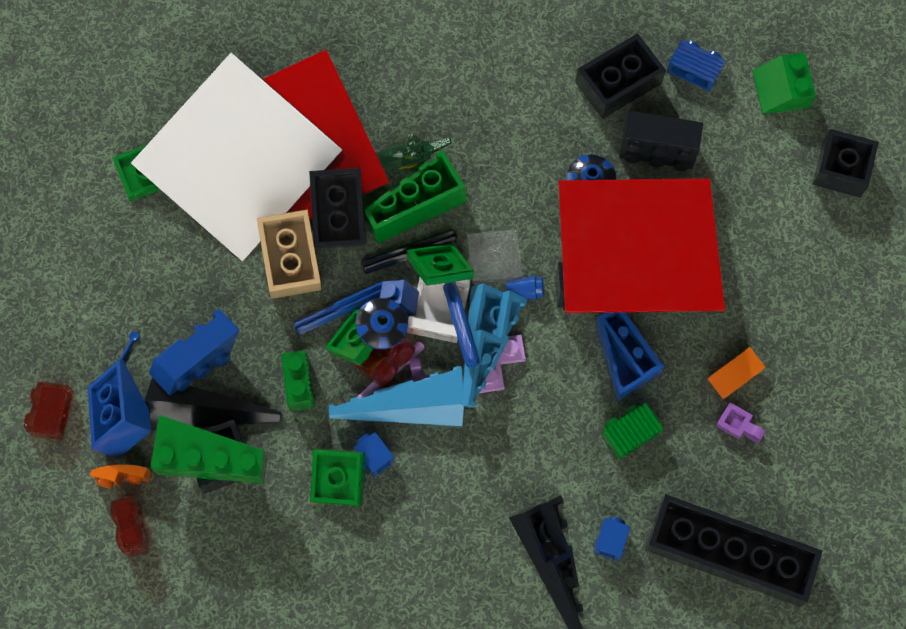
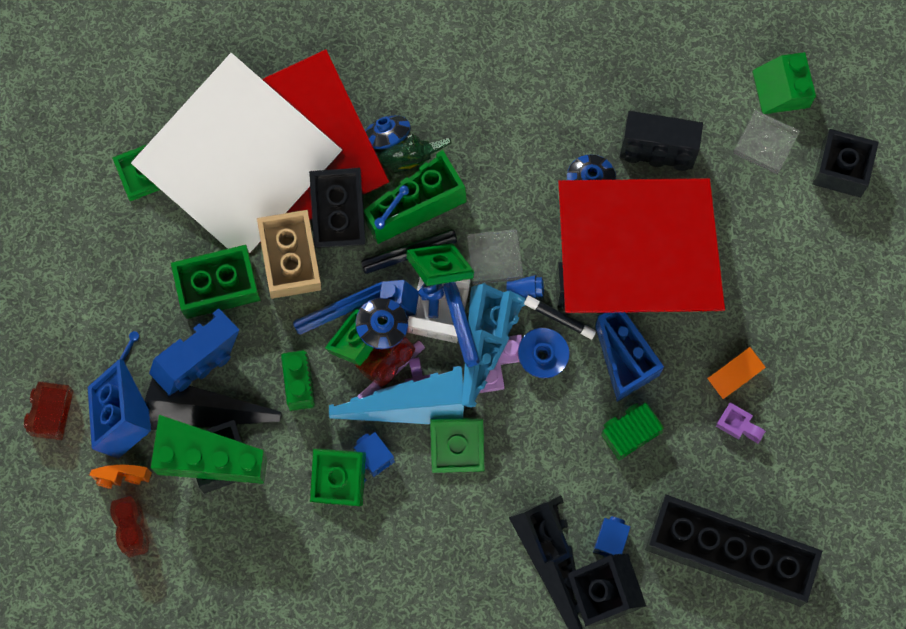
(215, 281): none -> green brick
(380, 222): none -> blue hinge
(388, 131): none -> dish
(433, 294): none -> blue plate
(457, 445): none -> green tile
(545, 341): none -> blue dish
(559, 317): none -> black bar
(606, 589): none -> black brick
(620, 76): black brick -> none
(696, 65): blue brick -> none
(766, 142): none -> clear plate

